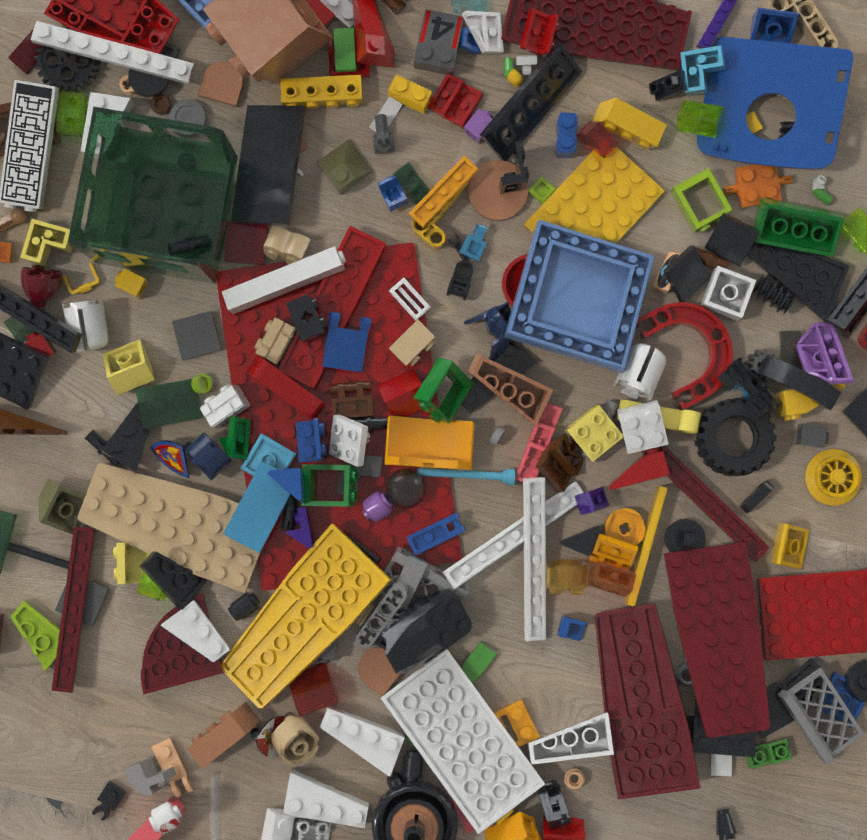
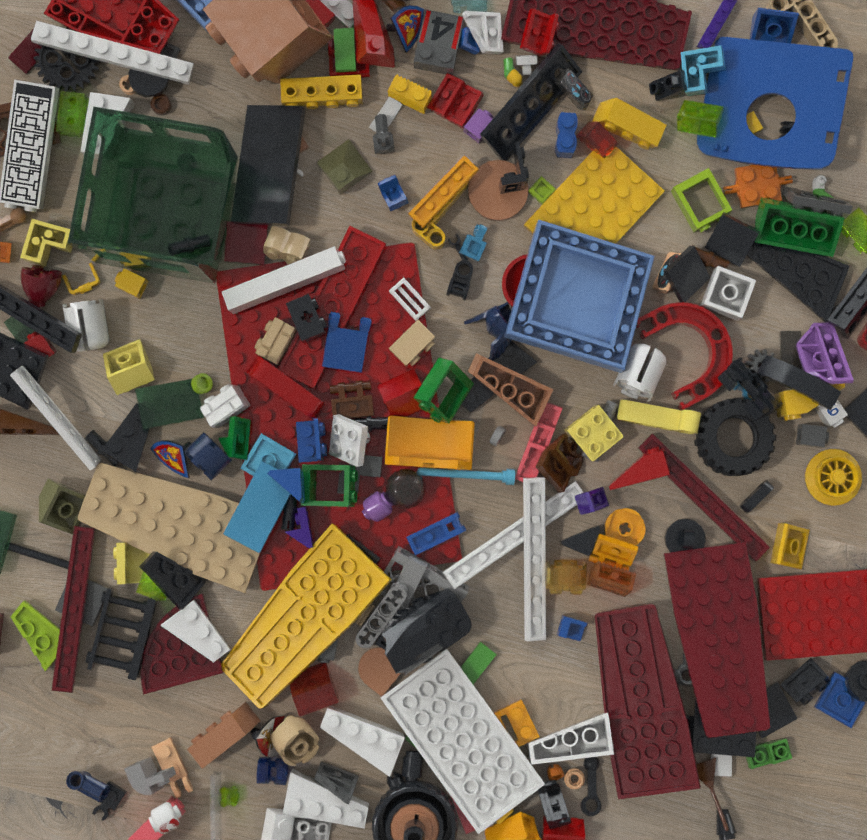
(56, 417): none -> white tile
(89, 785): none -> dark blue piece
(137, 647): none -> black fence
(189, 112): flat silver piece -> none
(196, 335): dark grey tile -> none
(221, 84): nougat tile -> none
(233, 799): none -> clear neon green plate
(244, 606): black brick -> none
(265, 770): none -> clear blue wheel
(337, 781): none -> dark grey wing
(407, 25): none -> shield
(411, 183): clear green slope -> none
(555, 773): none -> orange hinge
(574, 89): none -> slope
(591, 765): none -> black piece
(642, 426): white brick -> none
(646, 543): yellow tile -> none
(706, 774): none -> reddish brown piece
(773, 293): black piece -> none
(805, 722): light grey fence -> none
(819, 204): none -> dark grey wing
(833, 417): none -> white brick

